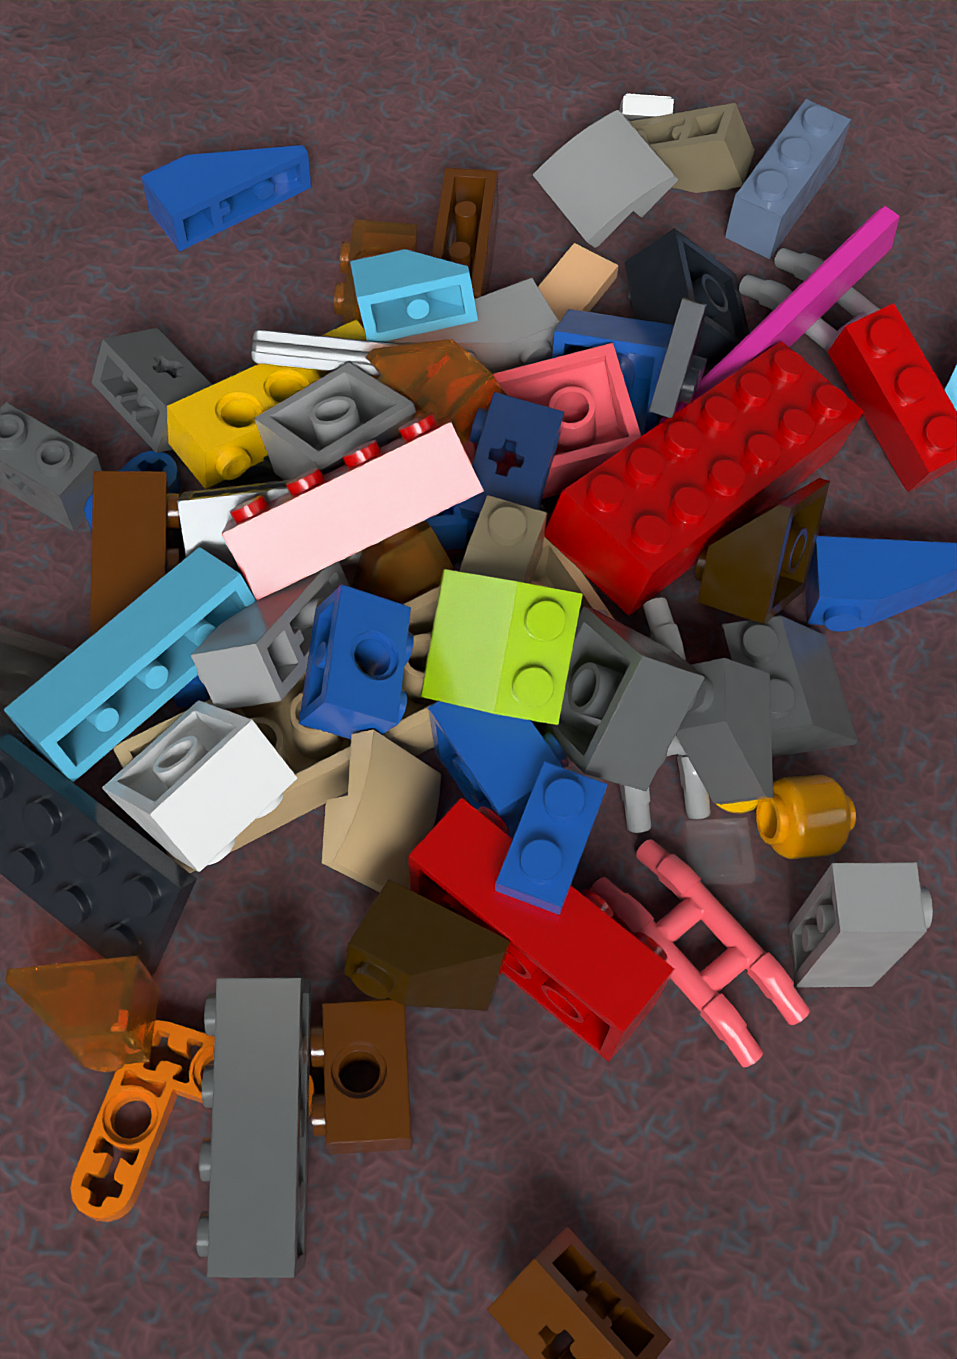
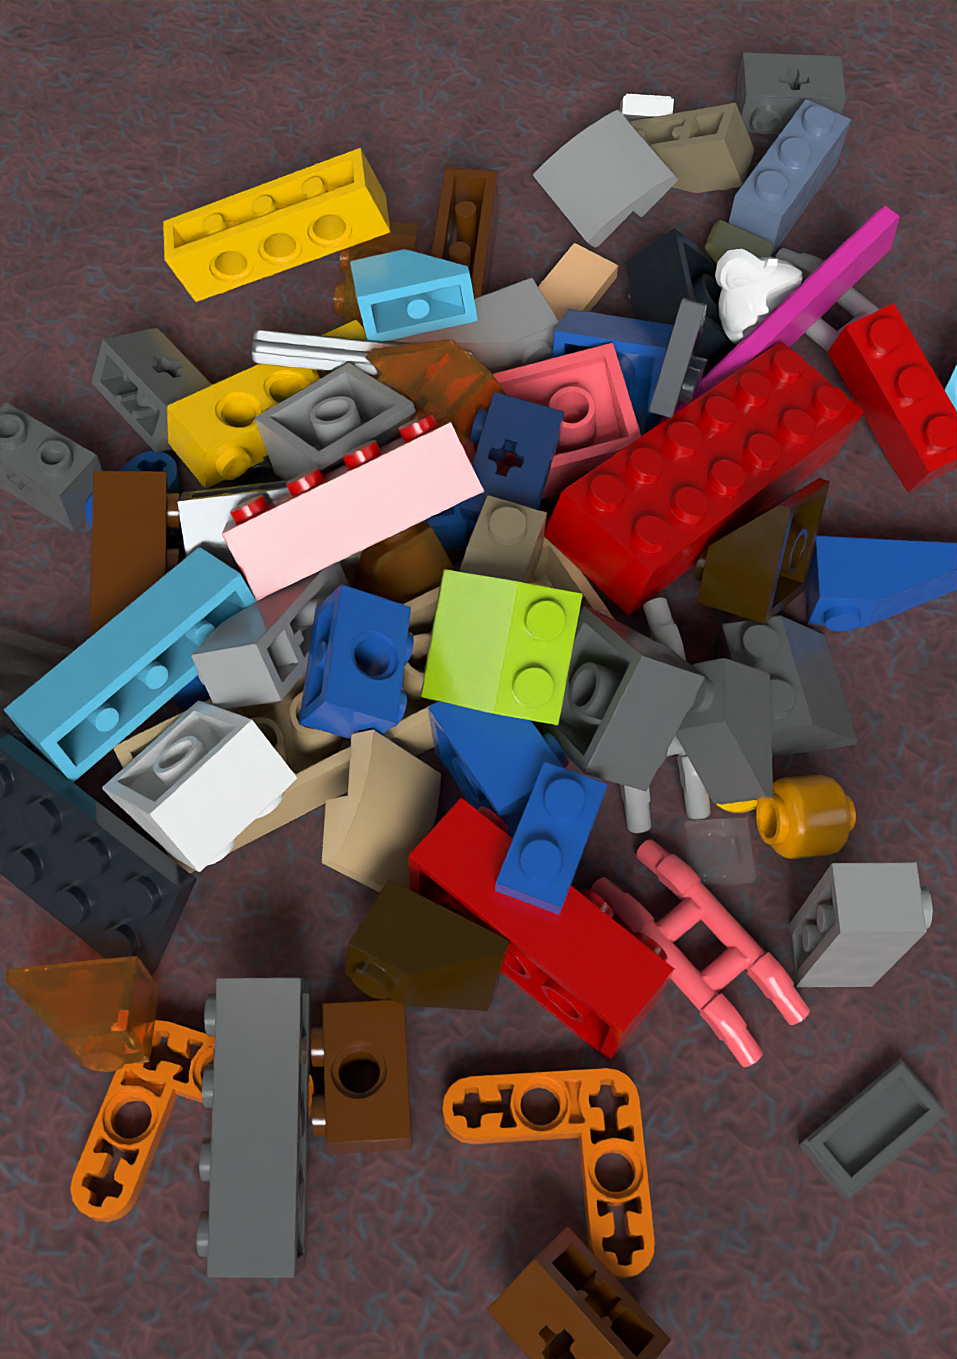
(219, 189): blue slope -> none
(276, 225): none -> yellow brick
(574, 1120): none -> orange beam
(729, 237): none -> olive slope
(751, 290): none -> white hair
(776, 85): none -> dark grey brick
(873, 1129): none -> dark grey tile

